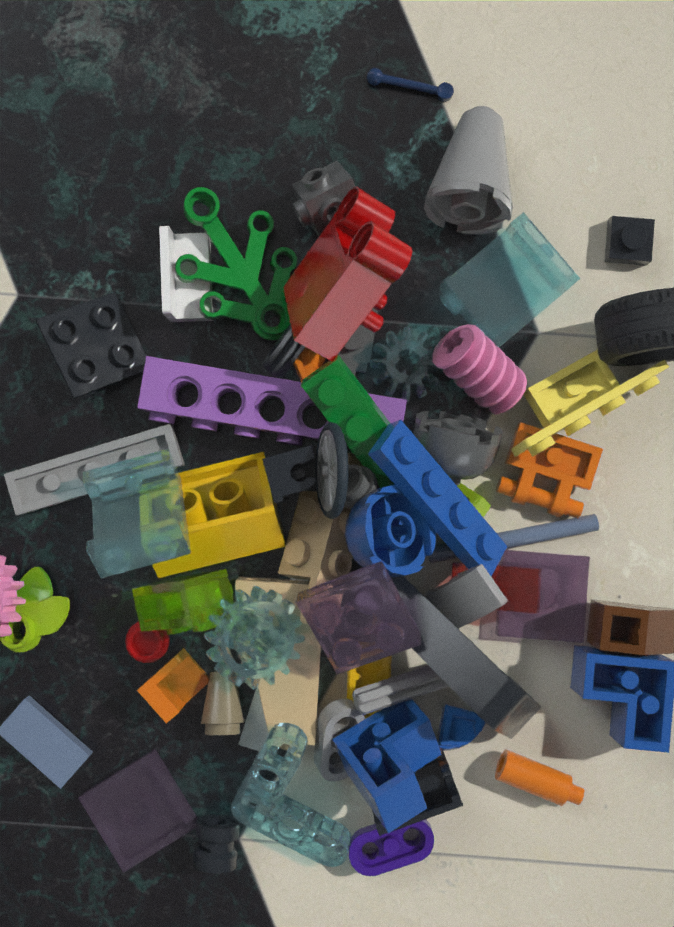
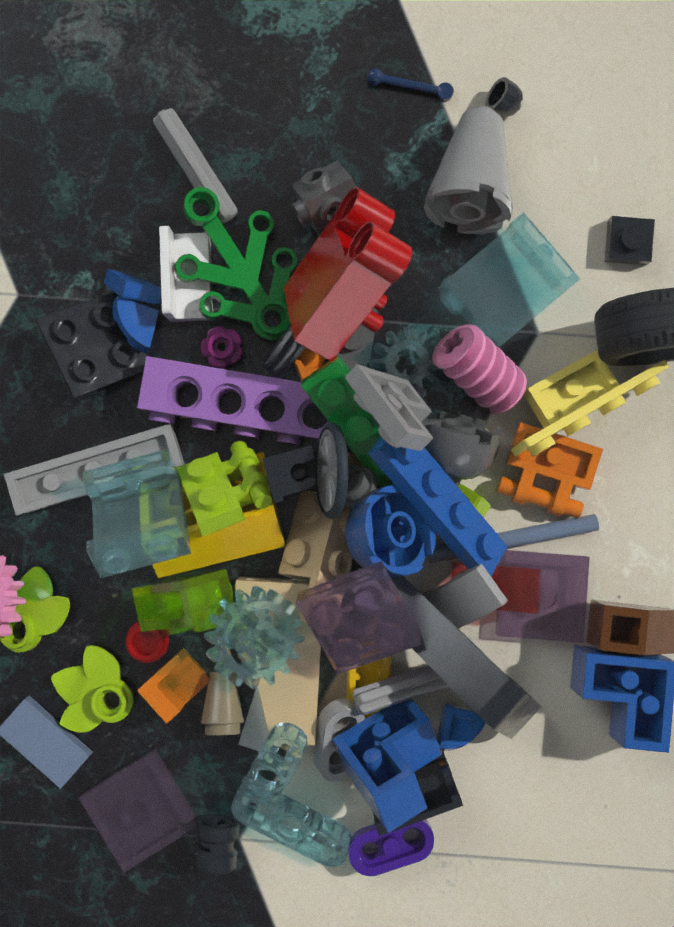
(87, 688): none -> lime plate
(132, 287): none -> blue tile
(135, 322): none -> blue tile
(192, 160): none -> light grey axle
(211, 493): none -> lime plate
(230, 355): none -> magenta plate
(393, 405): none -> light grey plate
(504, 97): none -> black hinge
(537, 779): orange cylinder -> none

